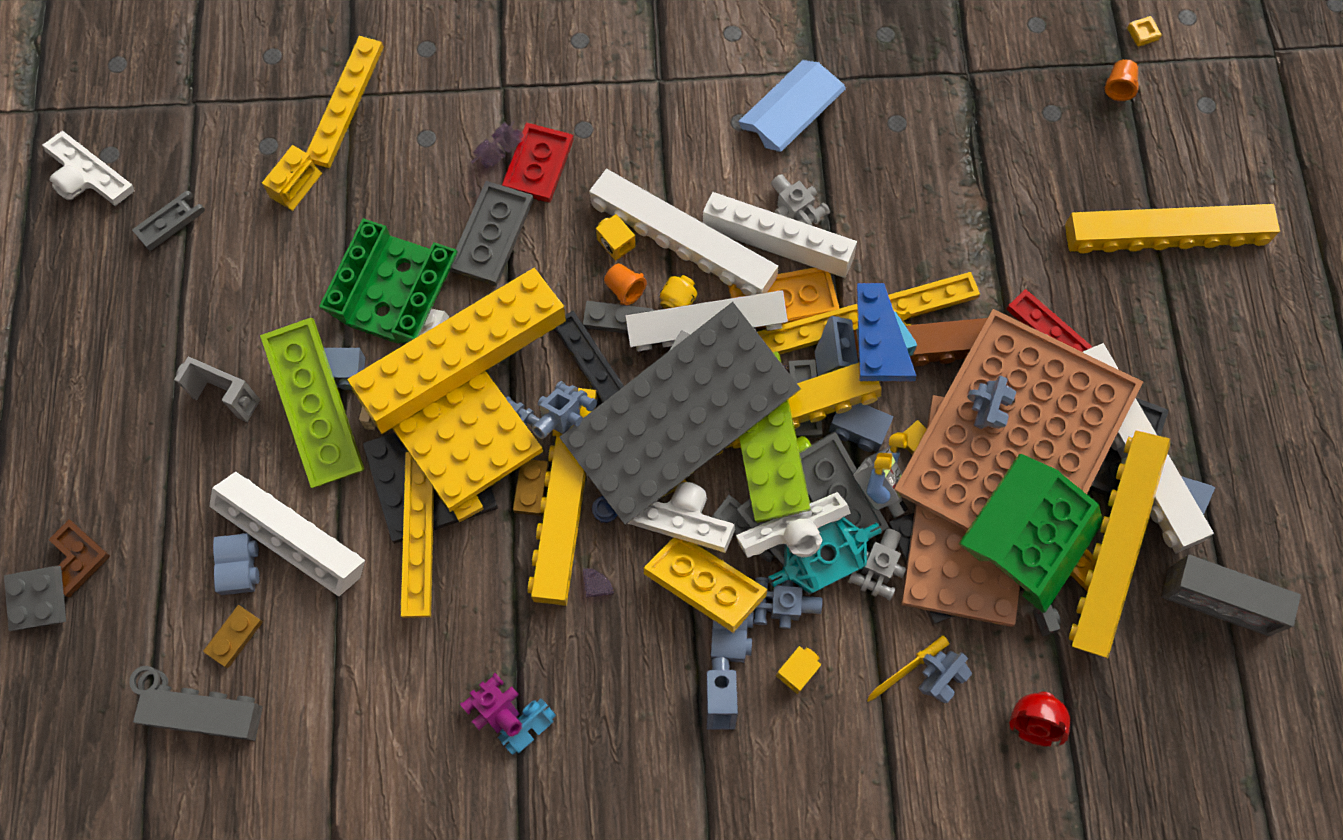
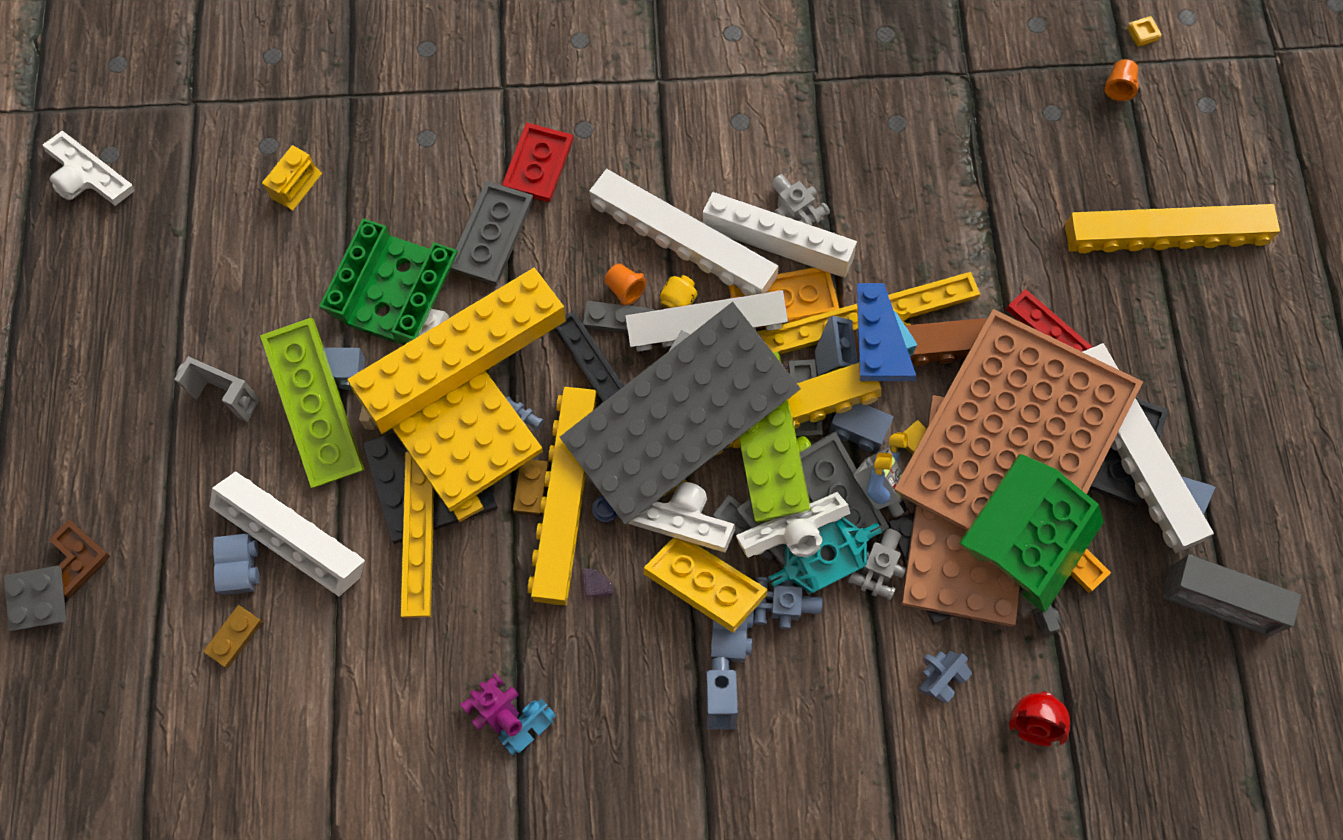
(167, 221): dark grey hinge -> none
(193, 712): dark grey hinge -> none
(344, 101): yellow plate -> none
(502, 133): hinge -> none
(562, 409): sand blue piece -> none
(615, 236): yellow brick -> none
(792, 104): light blue slope -> none
(799, 669): yellow brick -> none
(932, 650): yellow piece -> none
(987, 403): sand blue hips -> none
(1120, 544): yellow brick -> none

